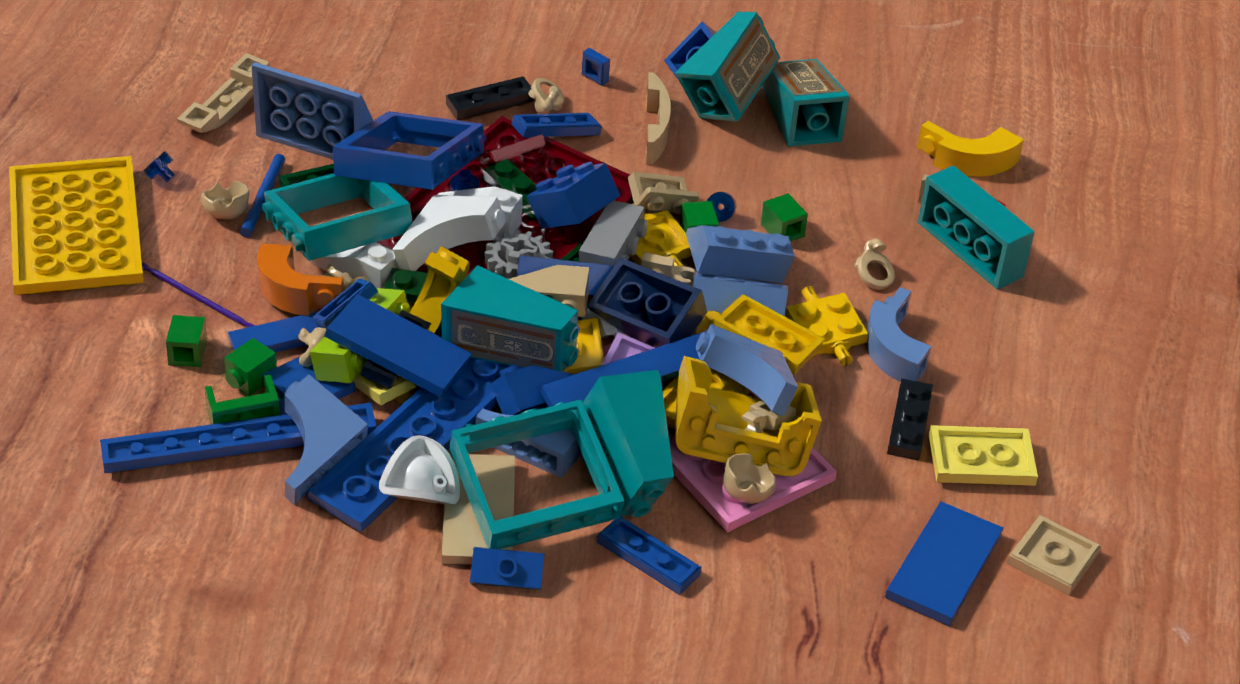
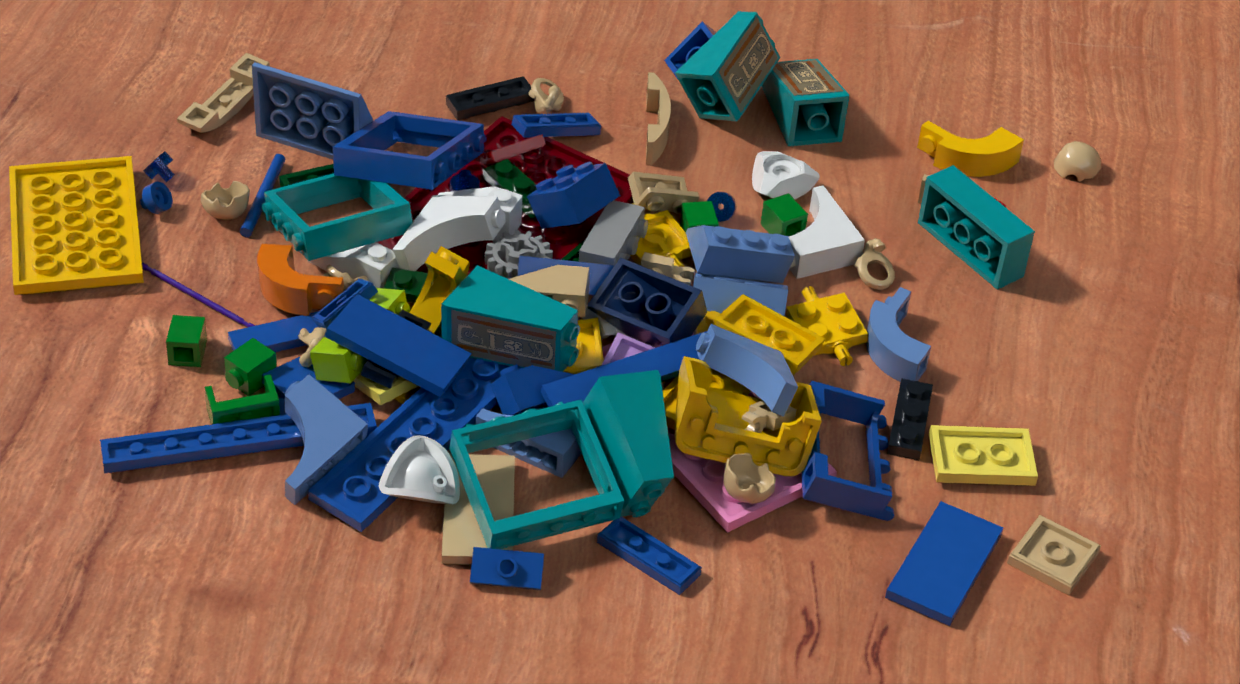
(156, 198): none -> blue tile
(595, 66): blue tile -> none
(782, 174): none -> white hat
(828, 242): none -> white arch
(842, 493): none -> blue hinge
(1078, 160): none -> tan hair

